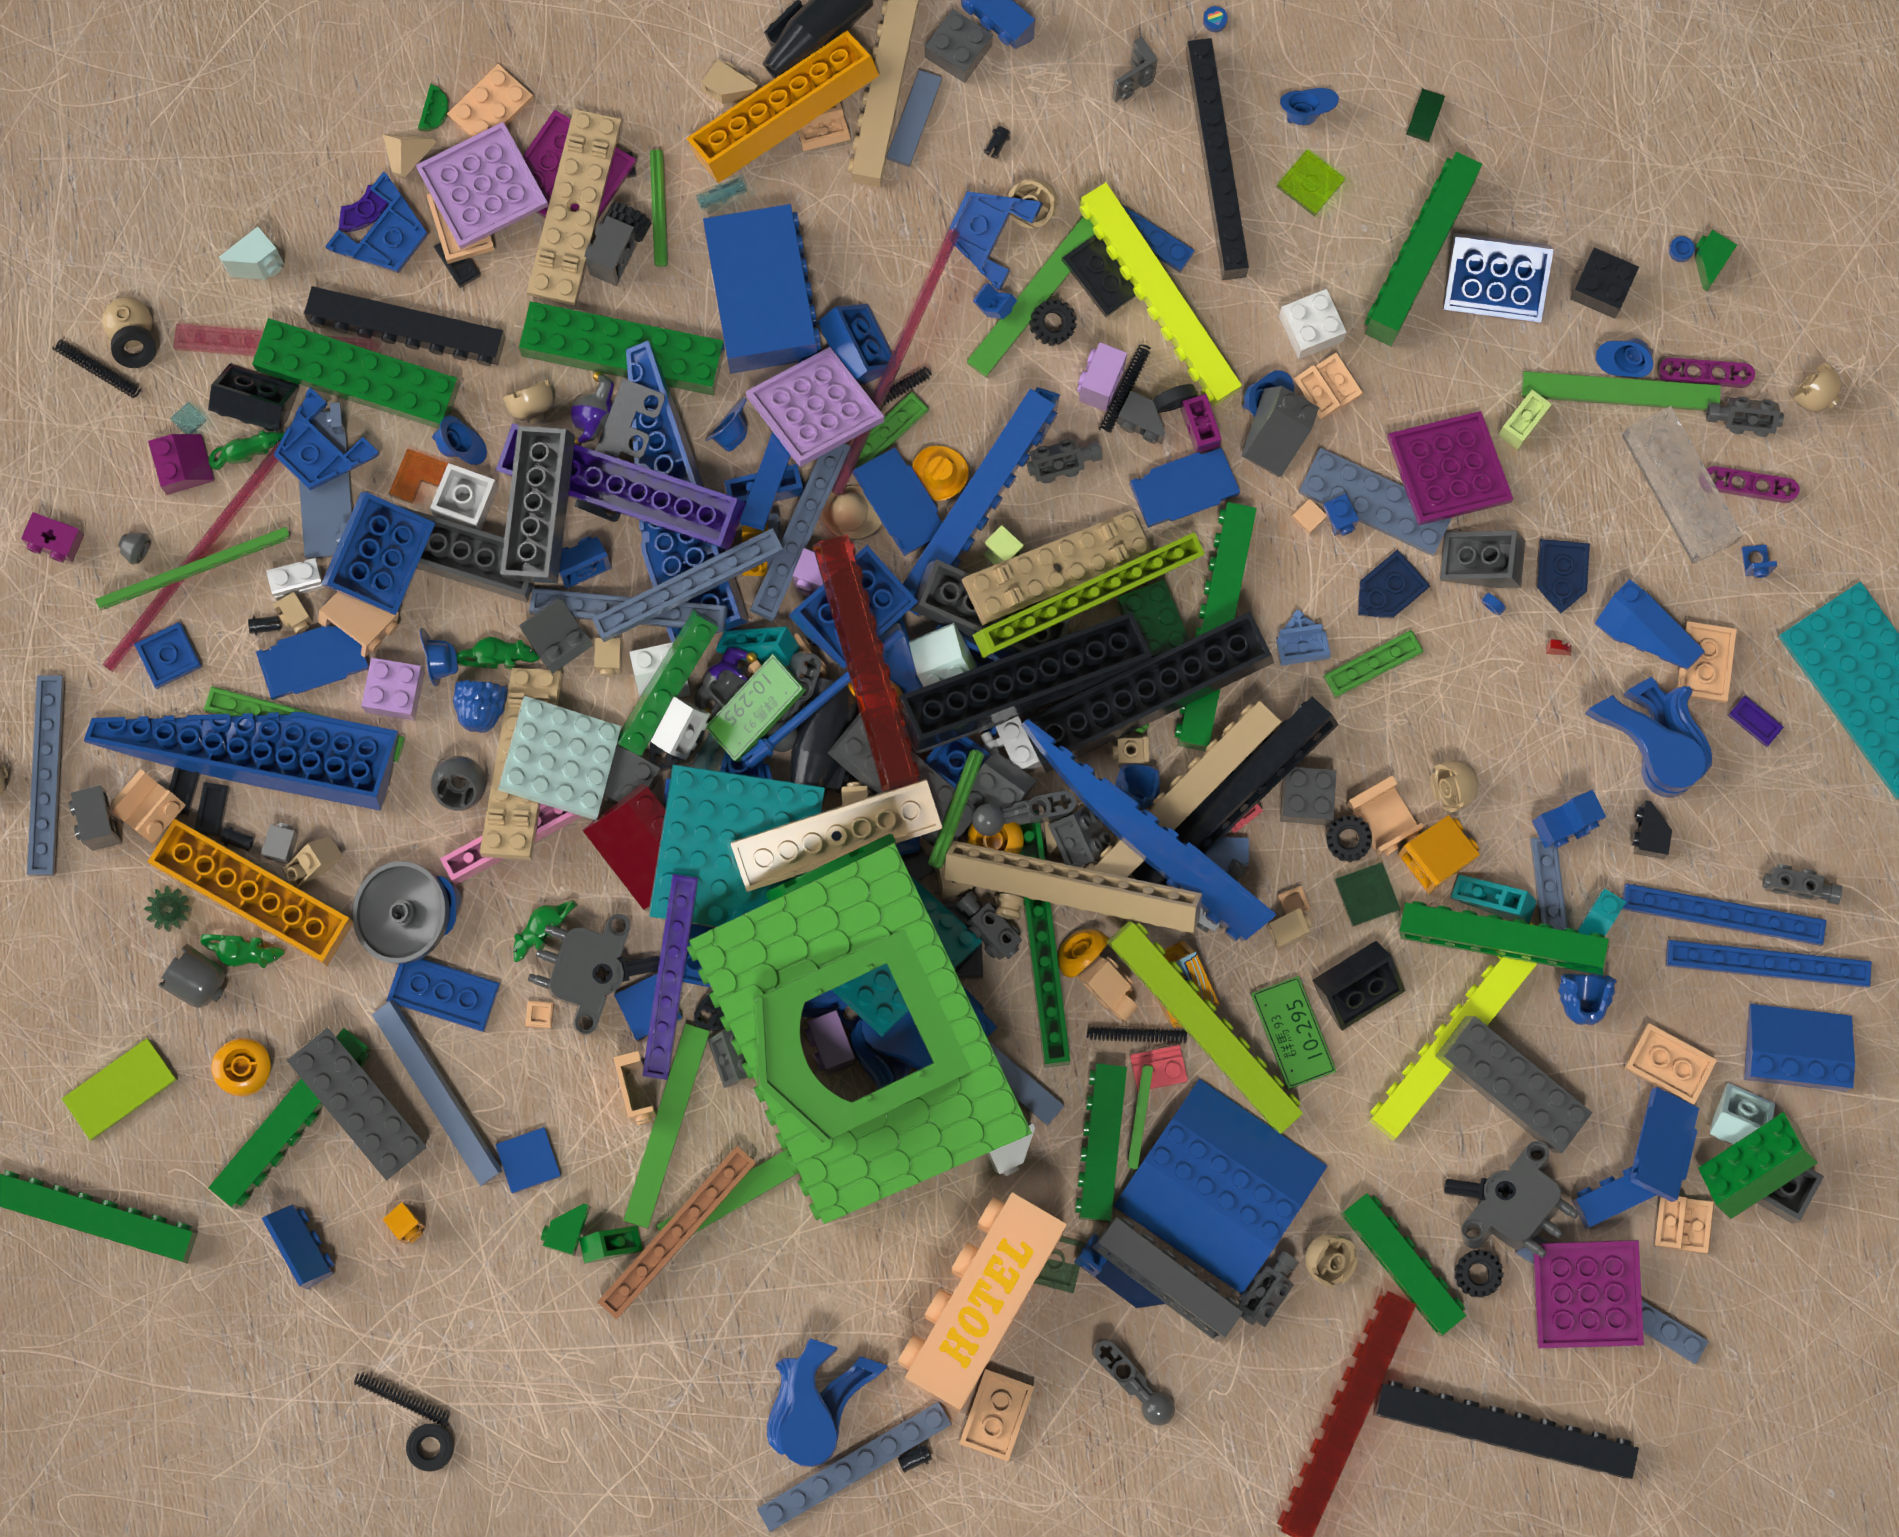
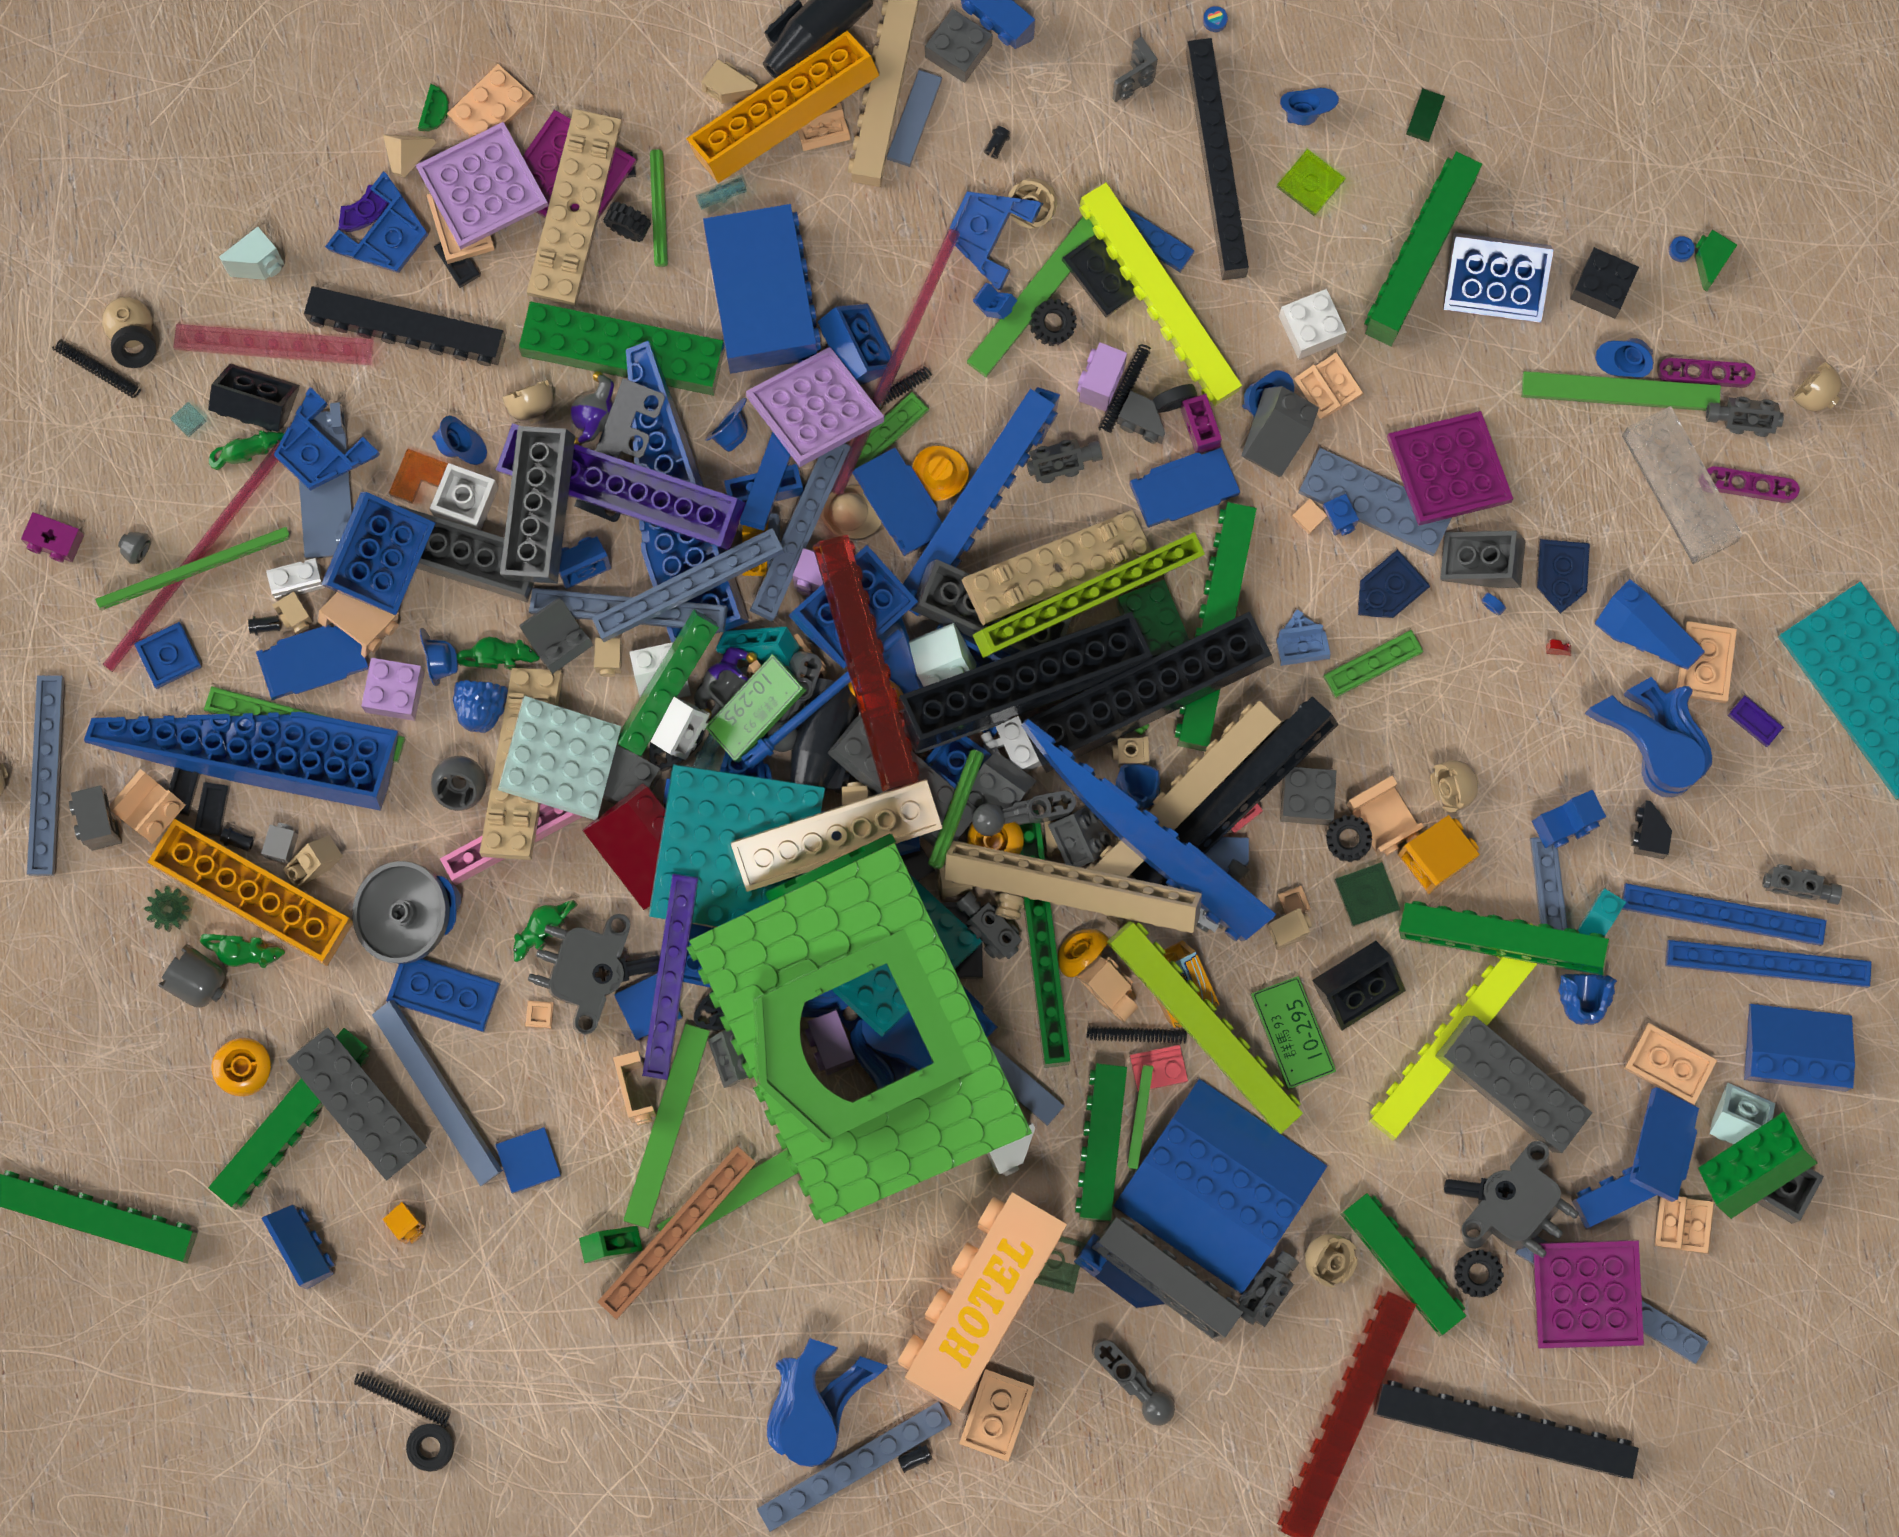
(119, 1089): lime tile -> none
(180, 462): magenta slope -> none
(355, 373): green brick -> none
(566, 1230): green slope -> none
(610, 250): dark grey brick -> none
(1002, 546): yellowish green panel -> none
(1494, 898): teal slope -> none
(1525, 419): yellowish green panel -> none
(1761, 569): blue bracket -> none

